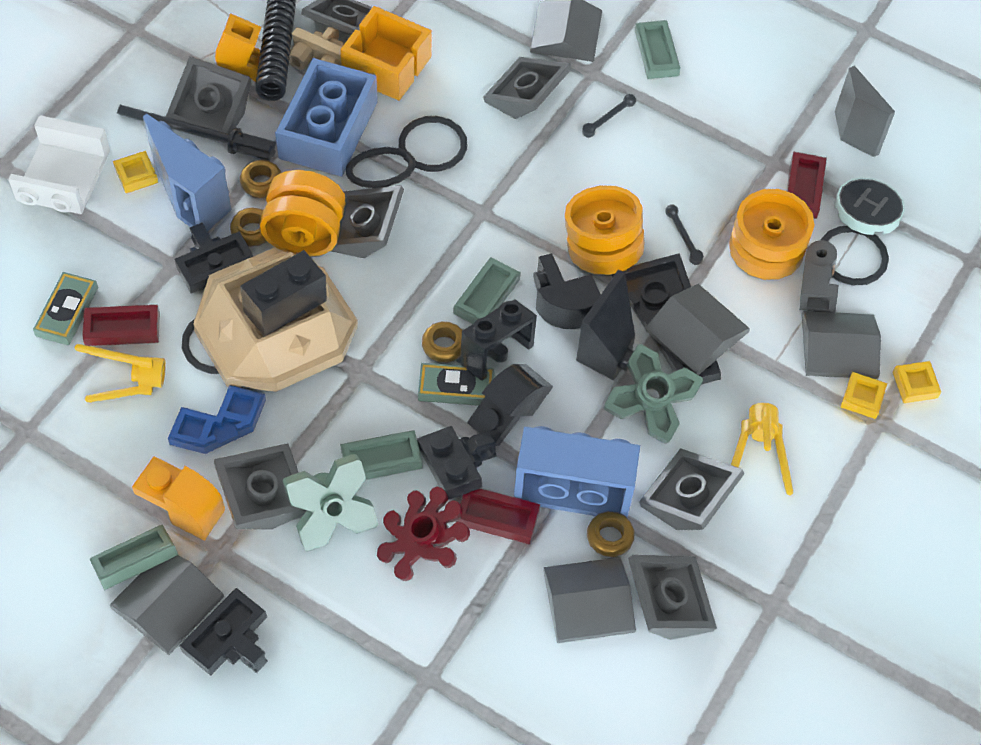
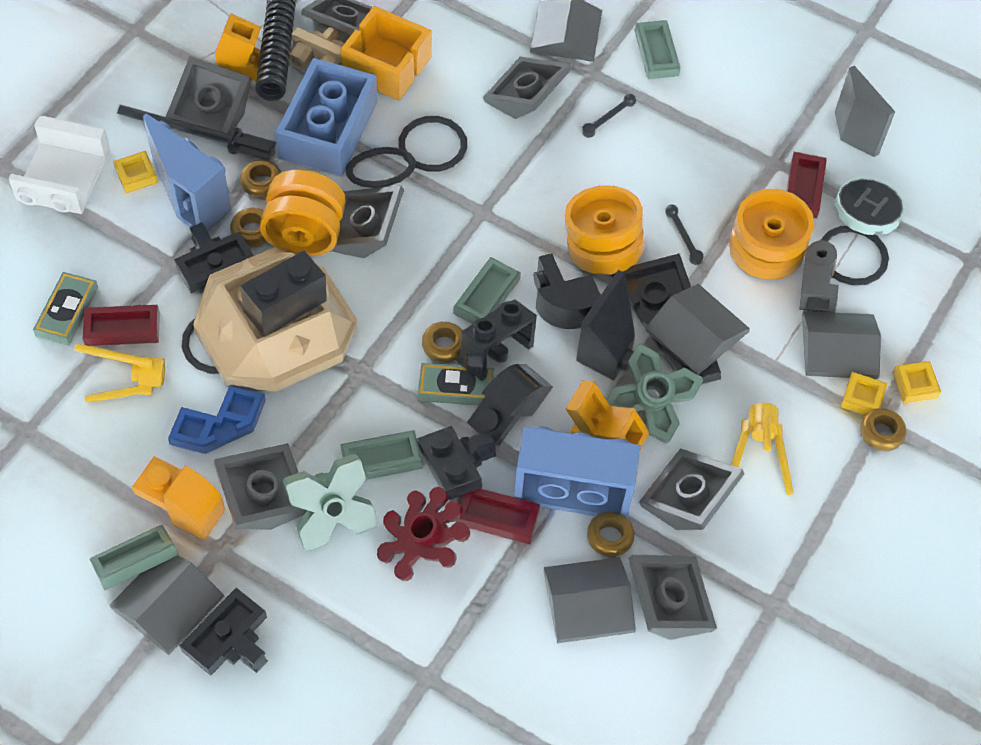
(600, 420): none -> light orange brick
(888, 418): none -> pearl gold piece

